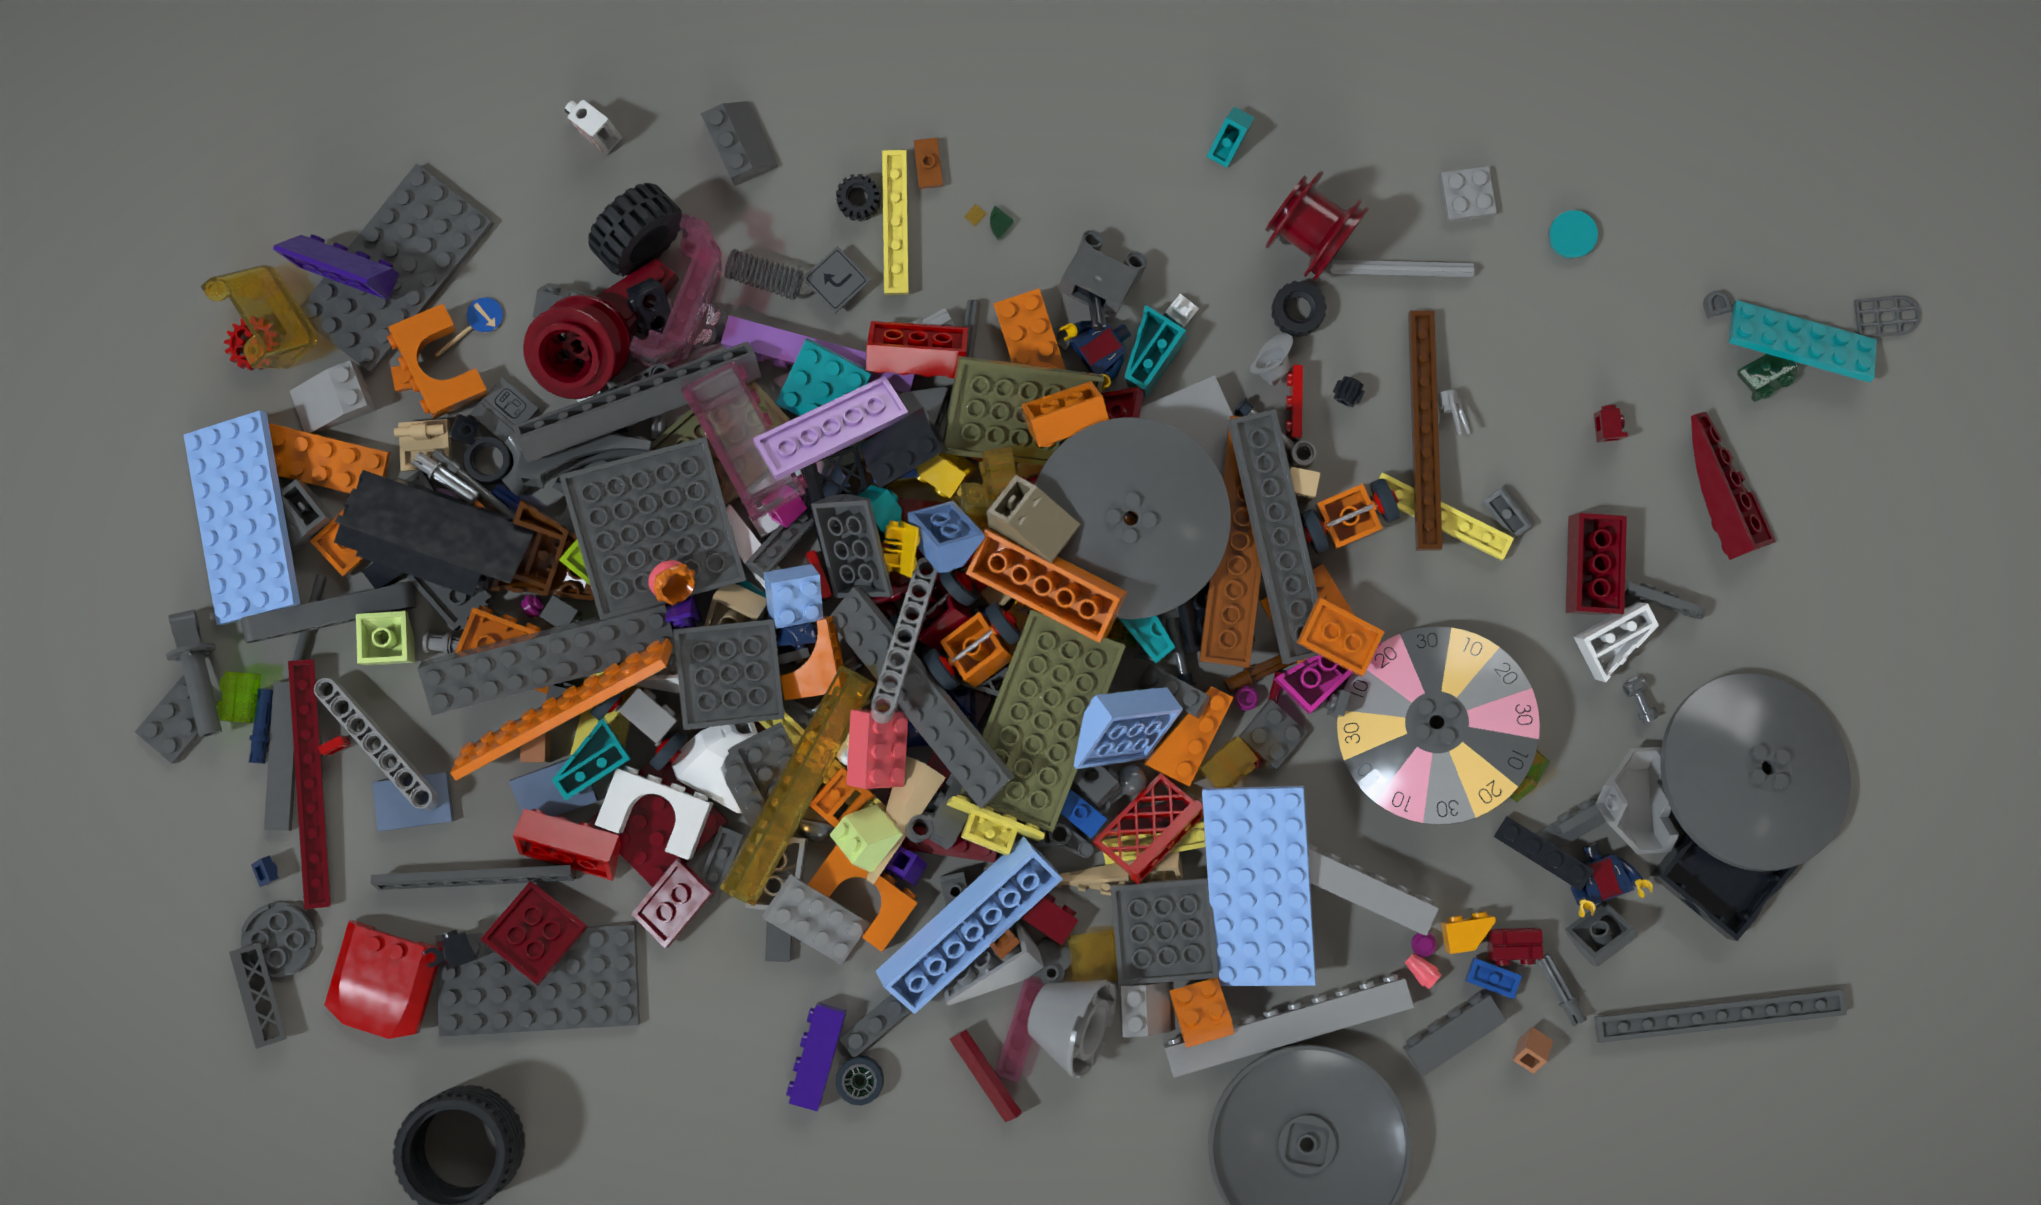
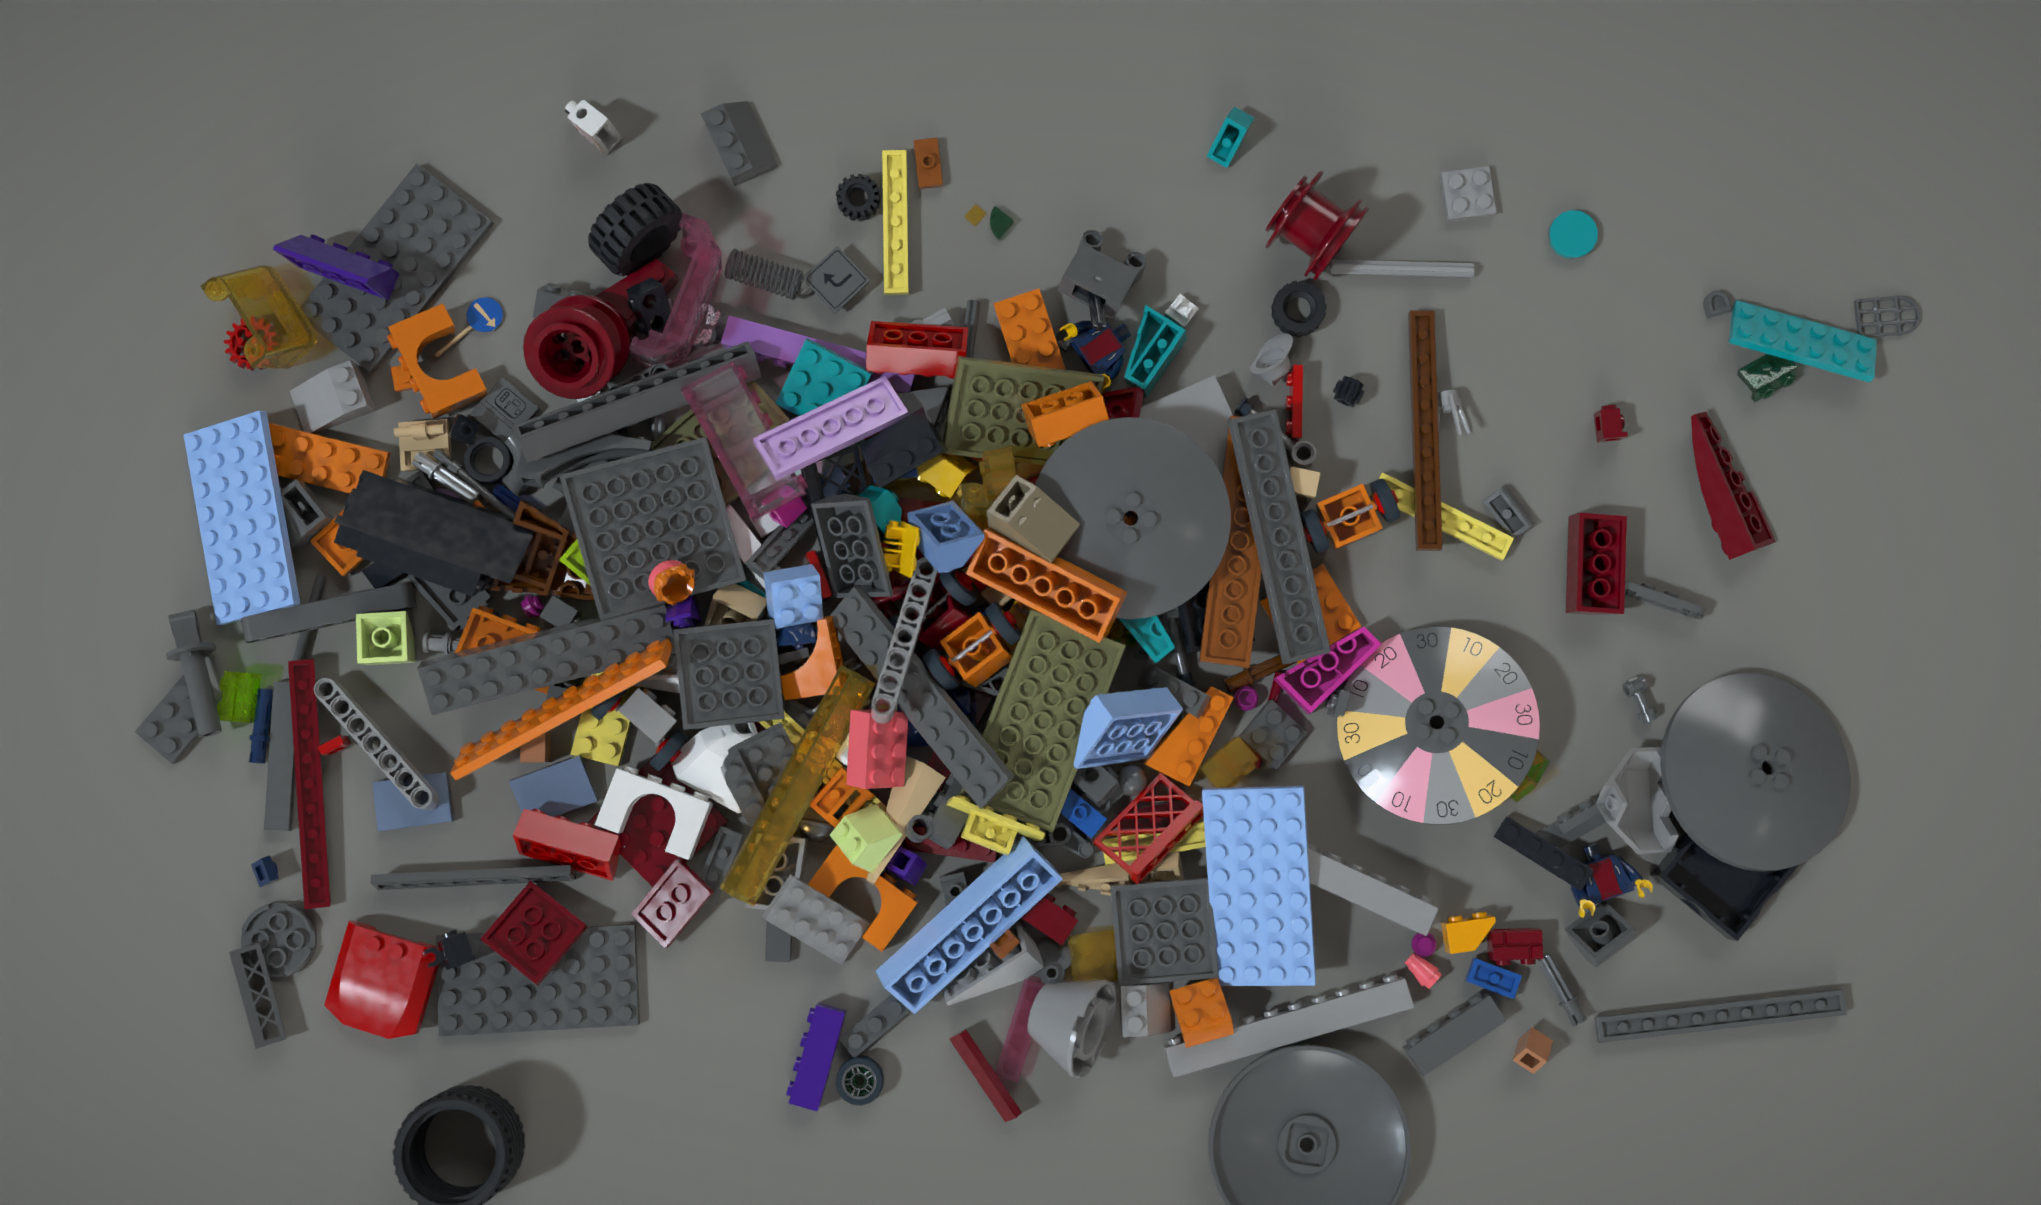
(592, 760): teal wedge -> none
(1340, 637): orange plate -> none
(1614, 639): white wedge -> none

